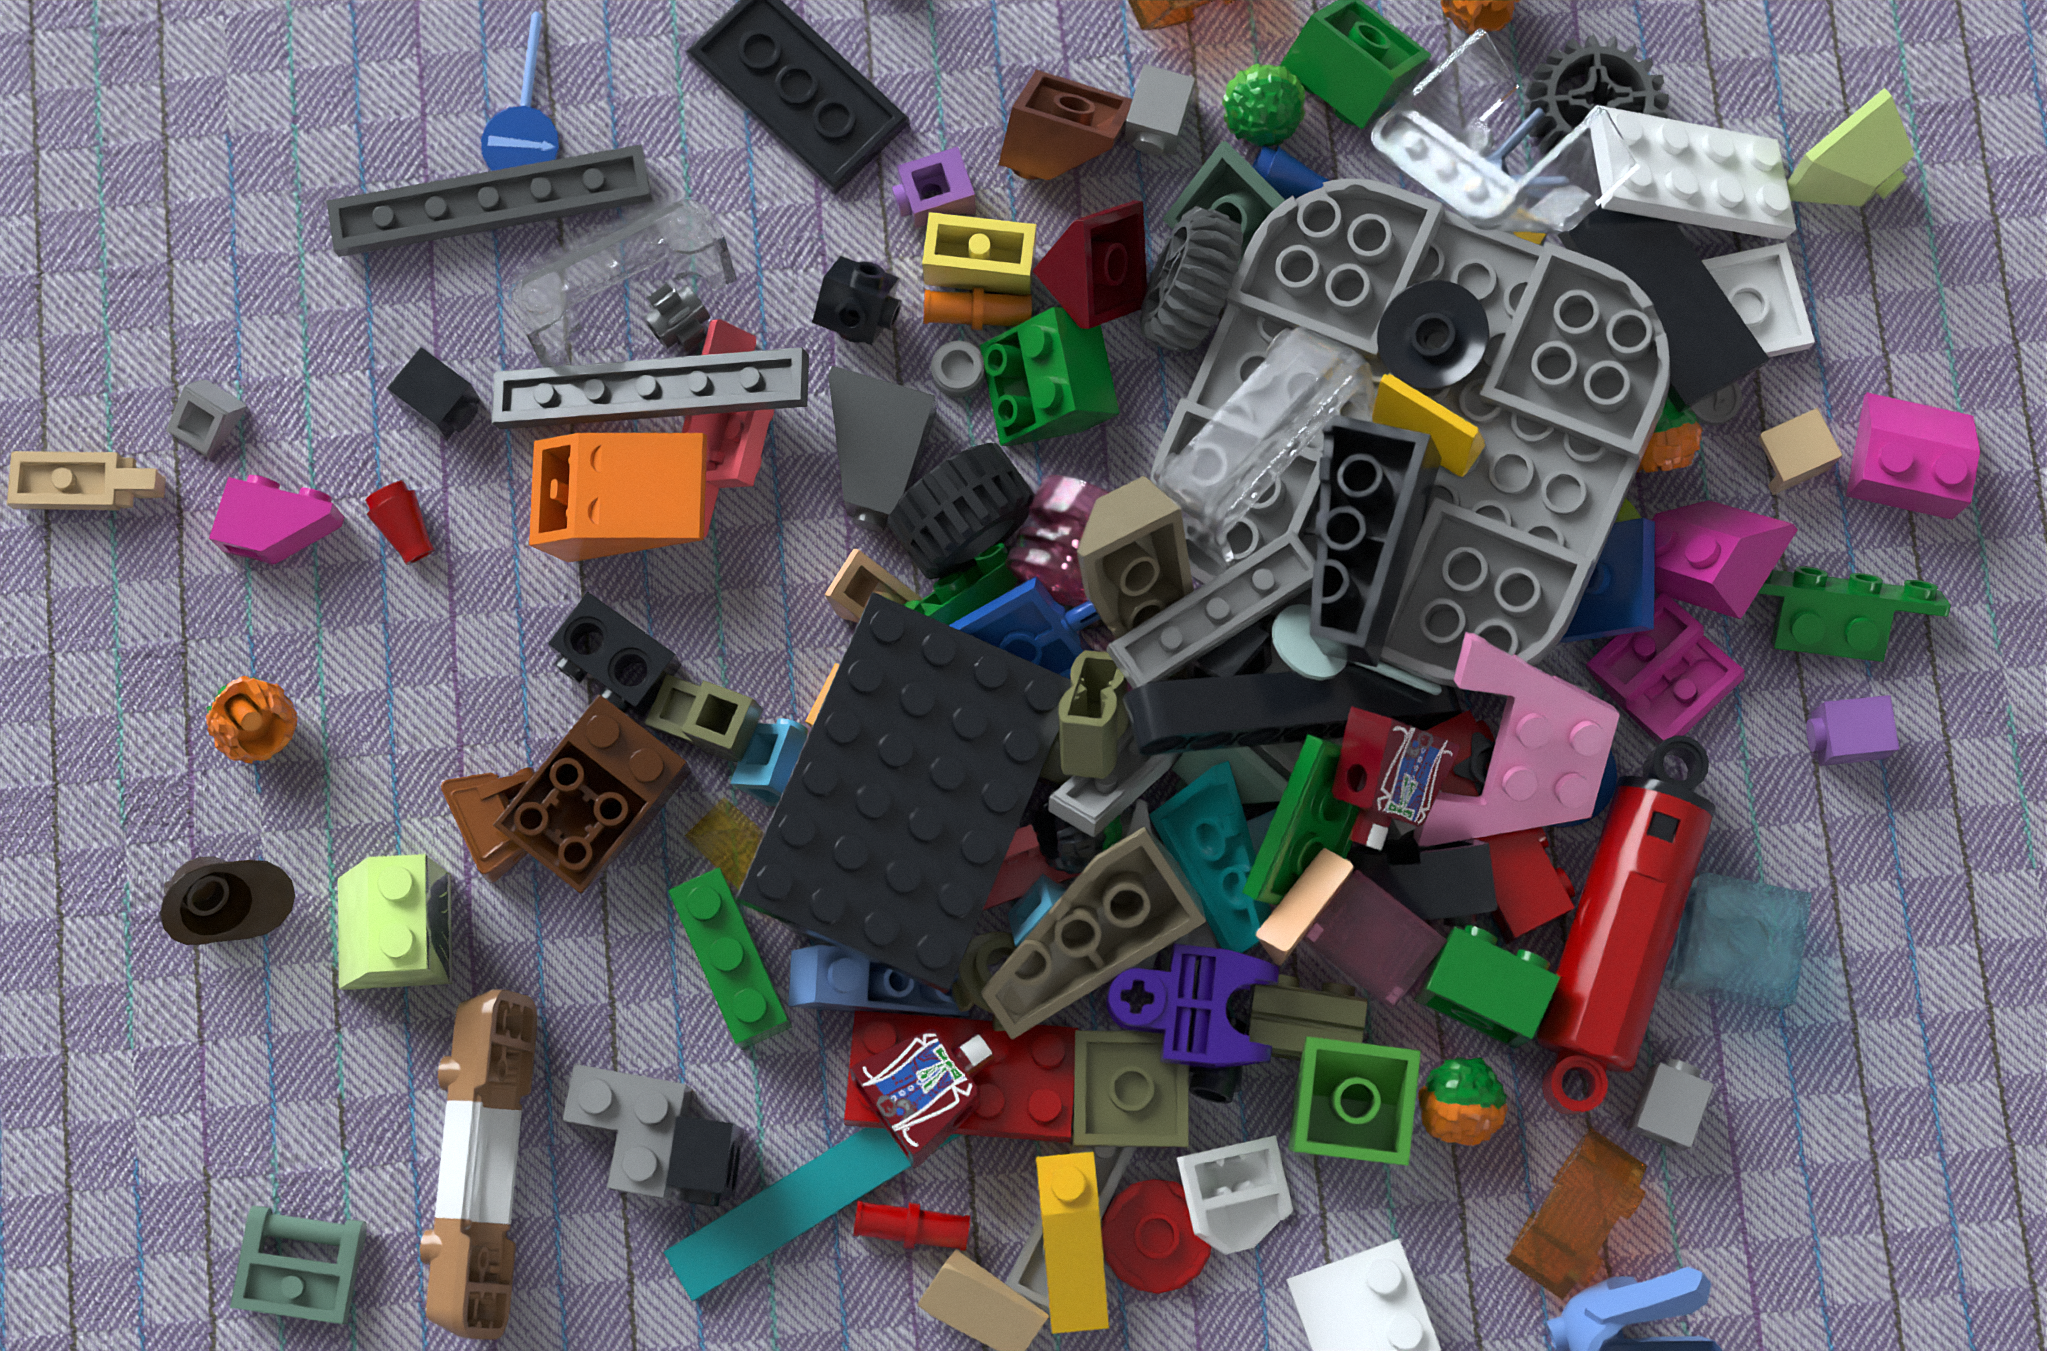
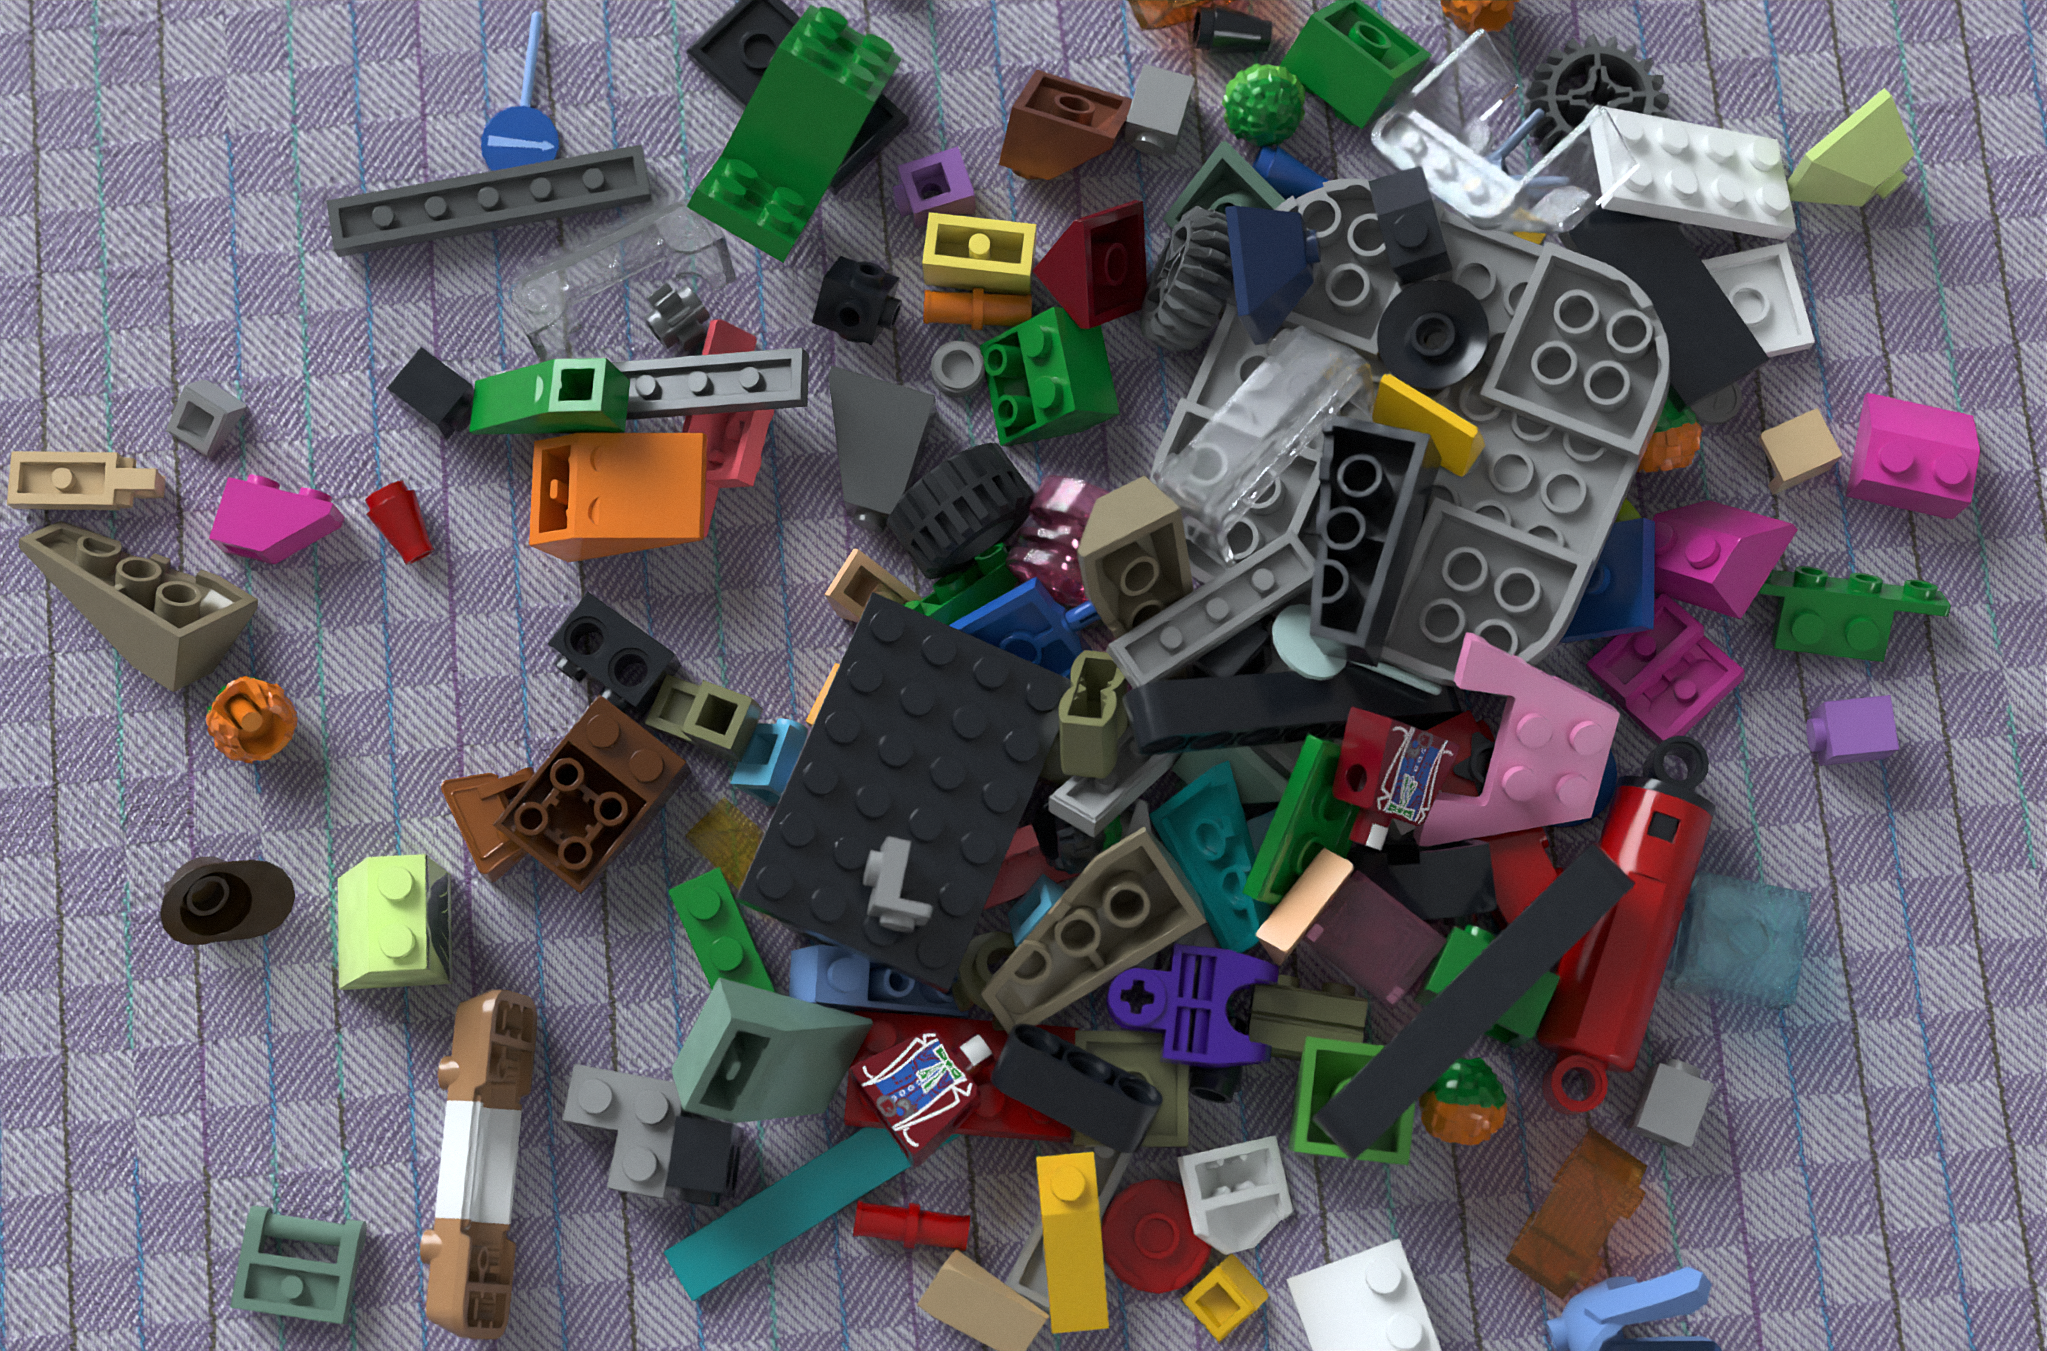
(151, 614): none -> dark tan wedge
(552, 399): none -> green slope
(764, 1055): none -> sand green slope
(795, 131): none -> green bracket
(885, 874): none -> light grey bracket
(1076, 1088): none -> black beam
(1225, 1297): none -> yellow slope
(1229, 31): none -> black cone
(1269, 265): none -> dark blue slope
(1409, 225): none -> black slope
(1473, 1001): none -> black beam

